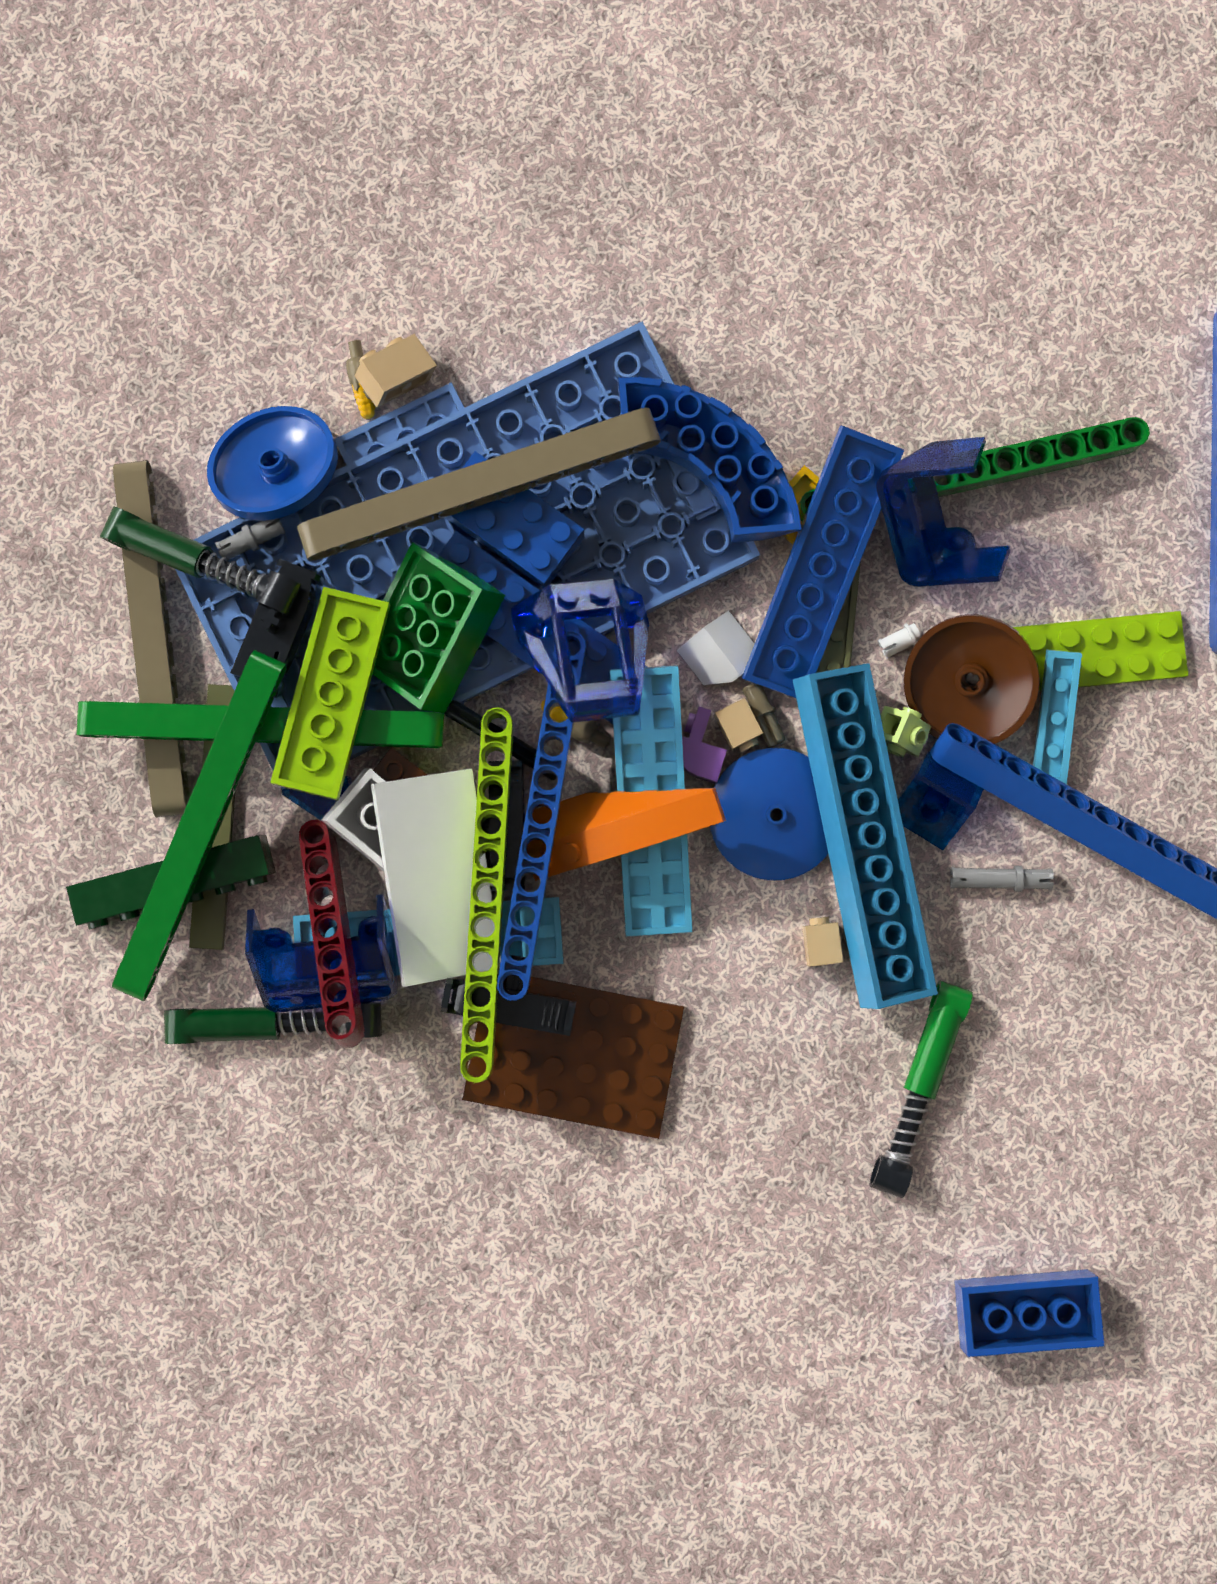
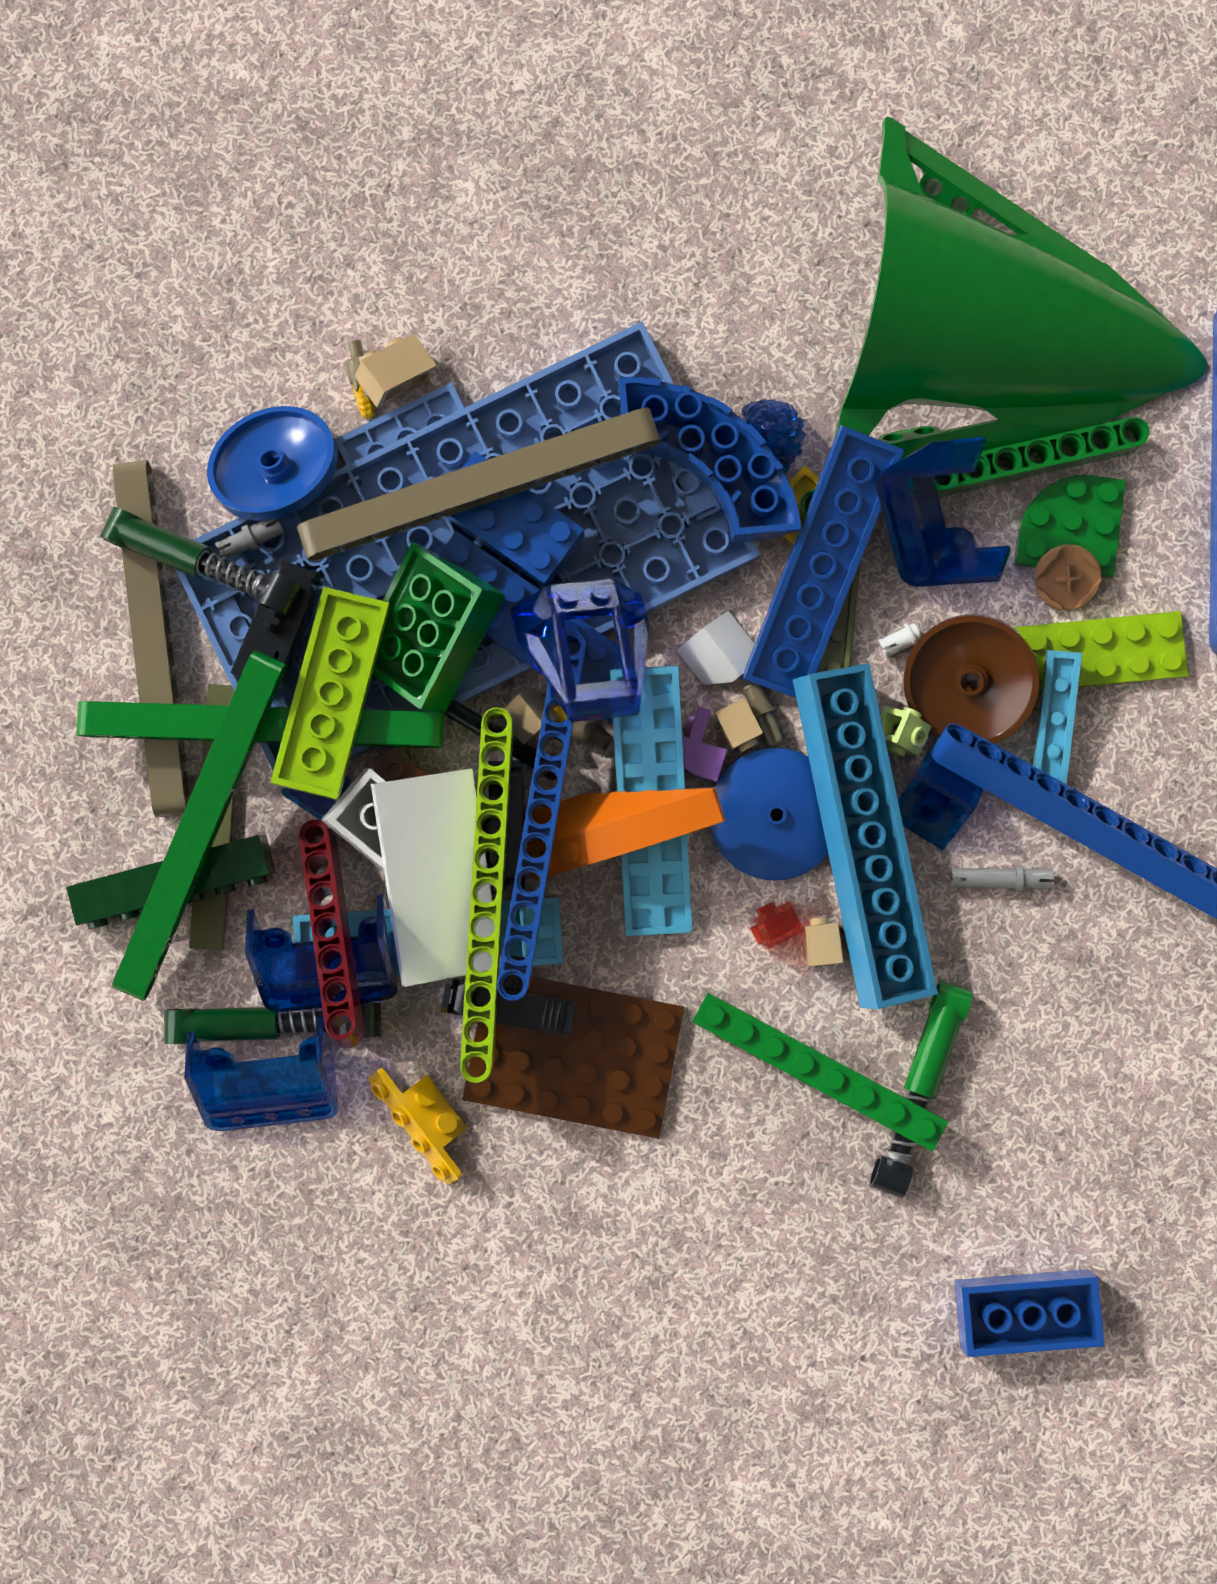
(263, 1090): none -> clear blue windscreen
(425, 1118): none -> yellow bracket
(527, 714): none -> tan brick
(775, 924): none -> clear red brick
(778, 426): none -> clear blue hair
(820, 1072): none -> green plate
(998, 317): none -> green windscreen
(1067, 577): none -> medium nougat tile
(1073, 512): none -> green plate

